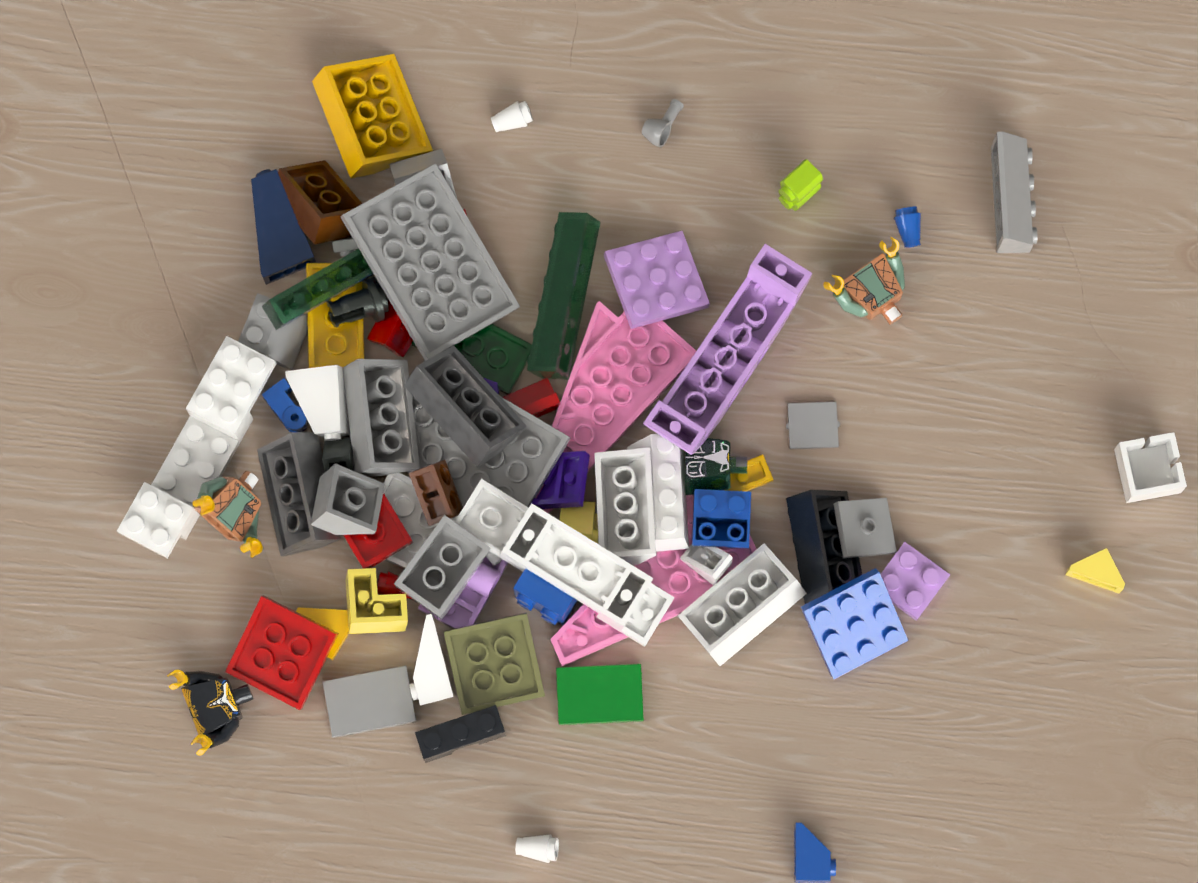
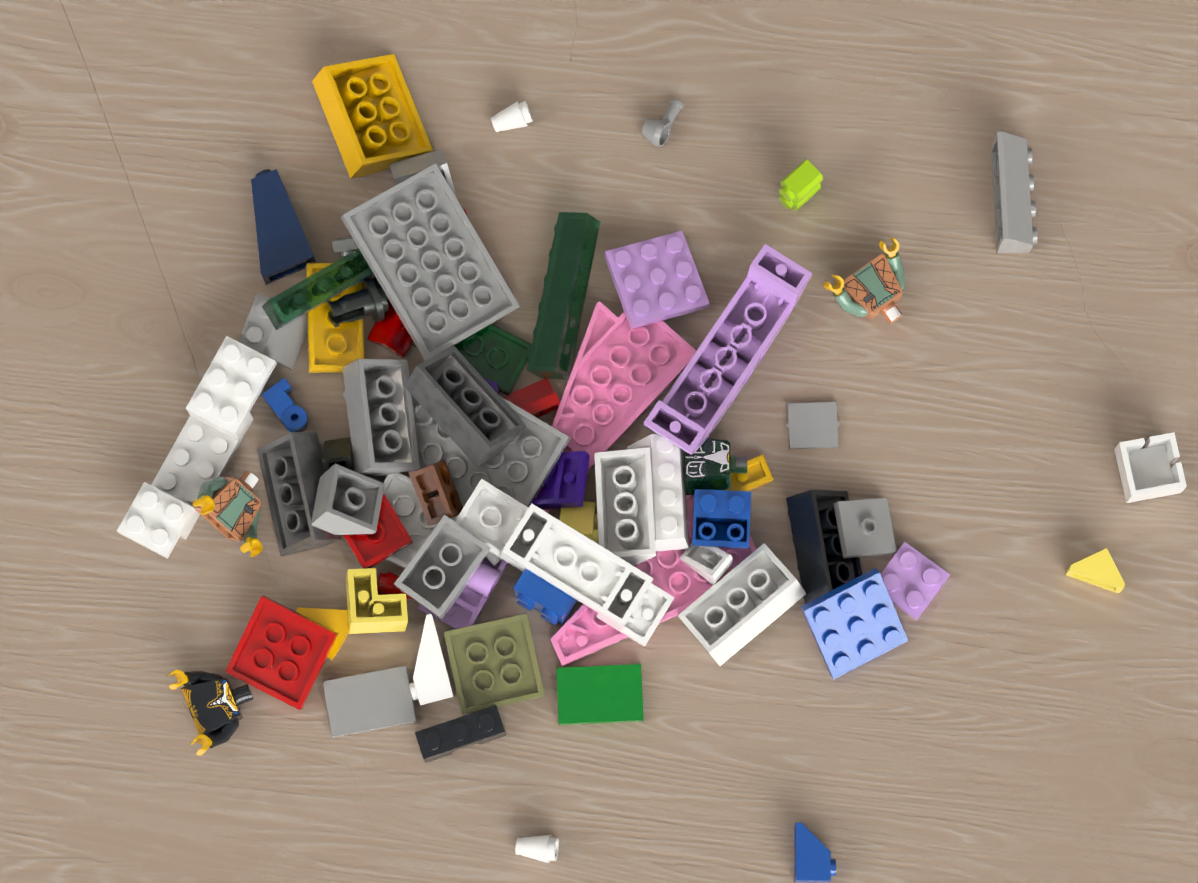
(318, 200): reddish brown slope -> none
(322, 399): white slope -> none
(909, 226): blue cone -> none

